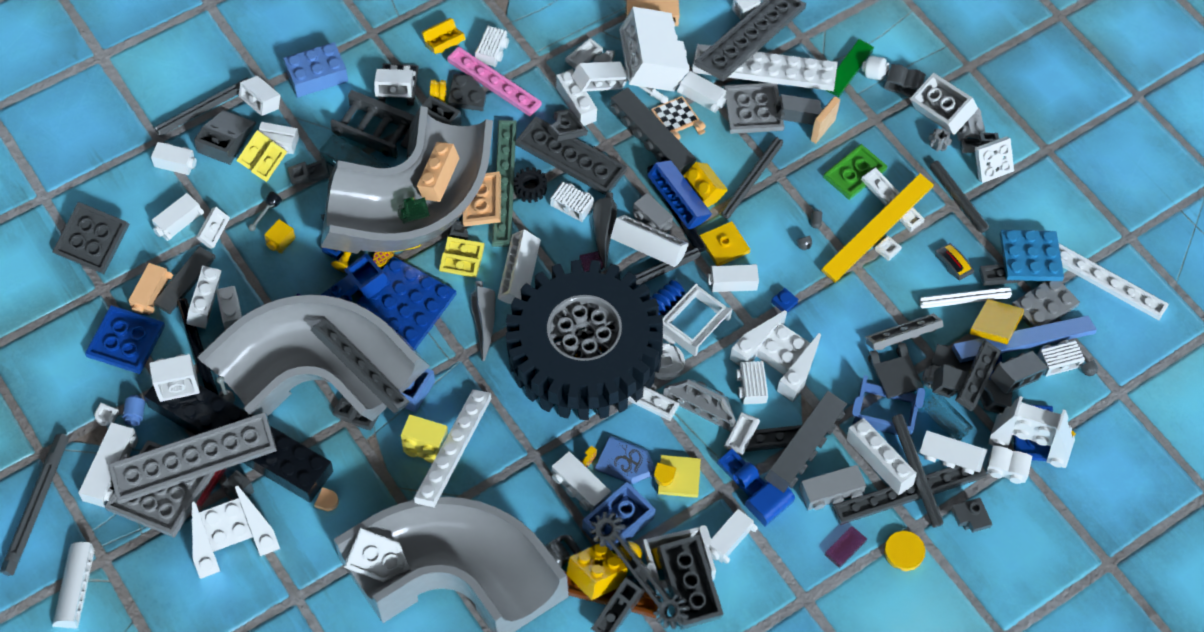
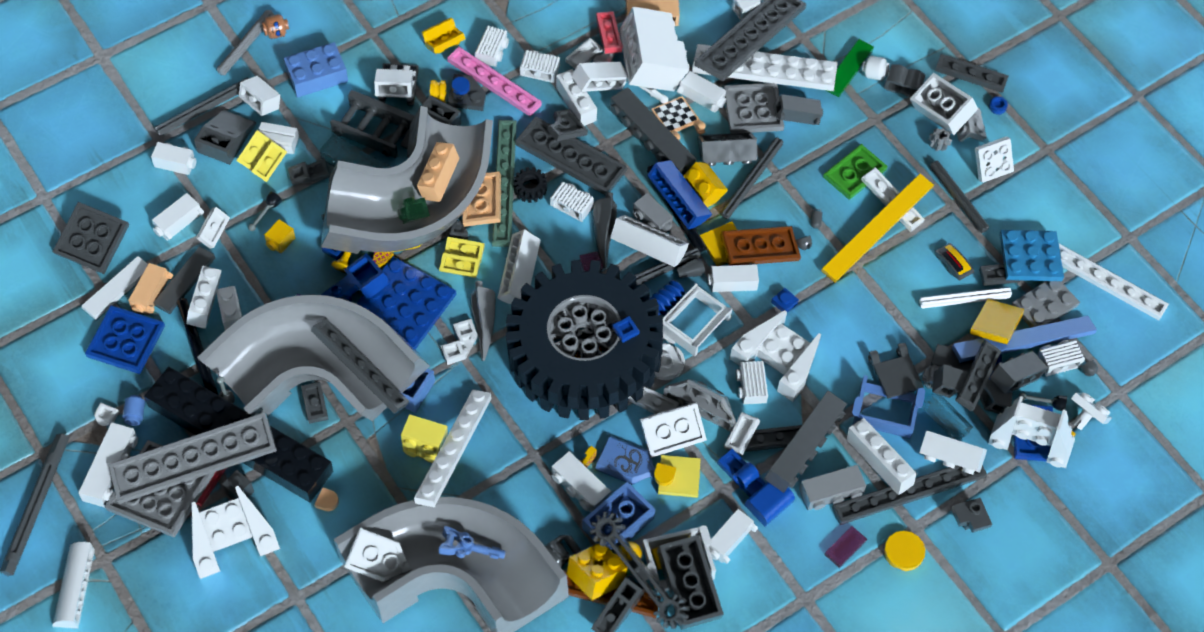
(115, 288): none -> white tile
(174, 377): white brick -> none
(243, 45): none -> light grey axle
(275, 26): none -> nougat head
(314, 402): none -> dark grey plate
(349, 414): dark grey slope -> none
(460, 86): none -> blue tile
(460, 349): none -> white tile
(465, 545): none -> medium blue piece
(540, 66): none -> white brick
(609, 32): none -> coral plate
(625, 329): none -> blue tile
(673, 429): none -> white tile
(691, 269): none -> dark grey cone
(727, 148): none -> slope
(760, 246): none -> dark orange tile
(825, 119): light nougat tile -> none
(888, 248): white tile -> none
(904, 331): light grey plate -> none
(914, 462): dark grey axle -> none
(969, 145): dark grey slope -> none
(971, 73): none -> dark grey plate
(998, 105): none -> blue tile
(1009, 464): white brick -> none
(1058, 402): none -> hinge
(1089, 410): none -> white plate

